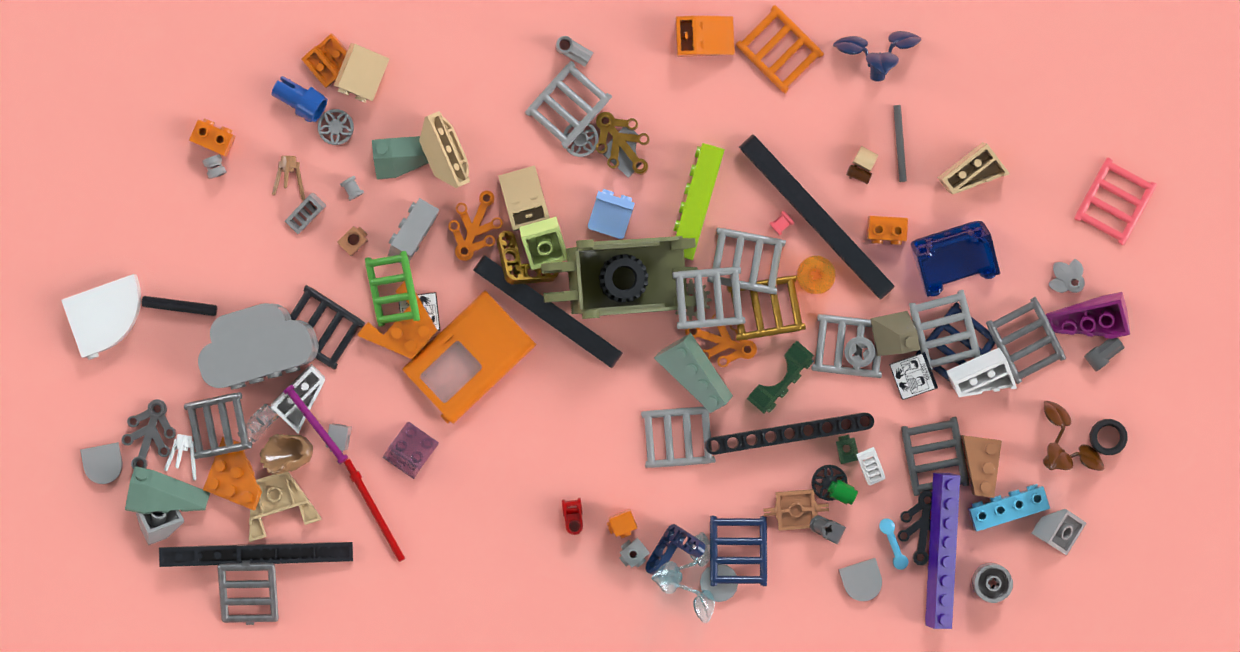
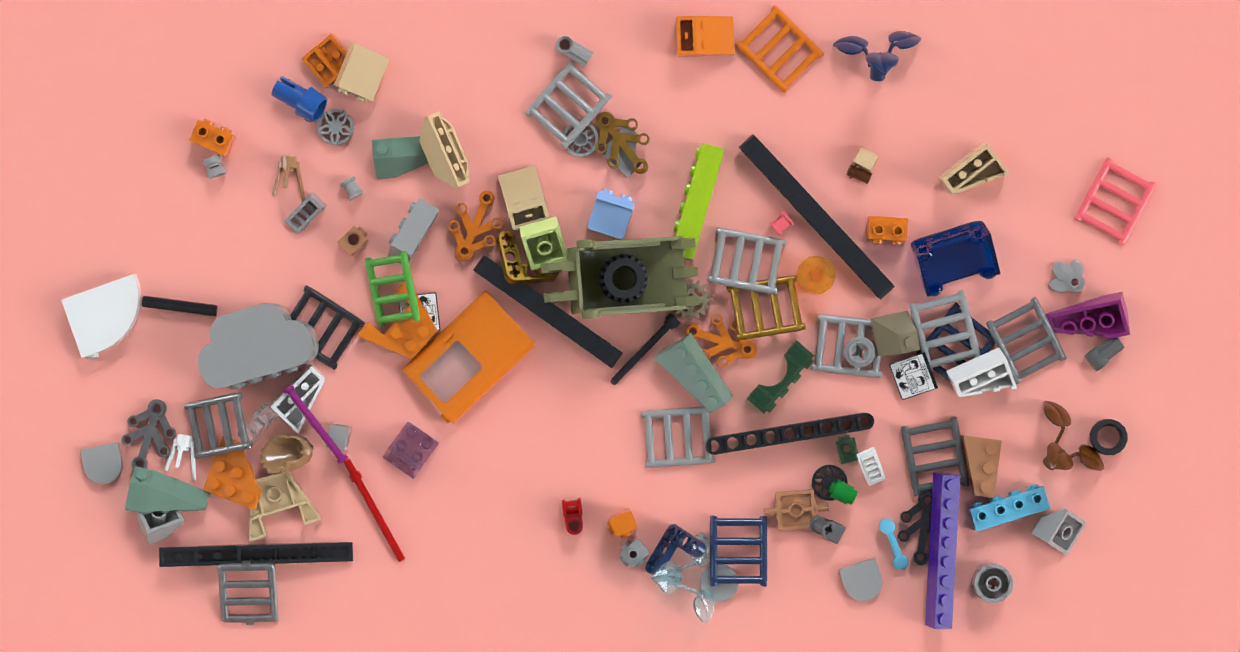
(670, 323): none -> black piece
(697, 275): light grey bar -> none
(900, 143): dark grey bar -> none

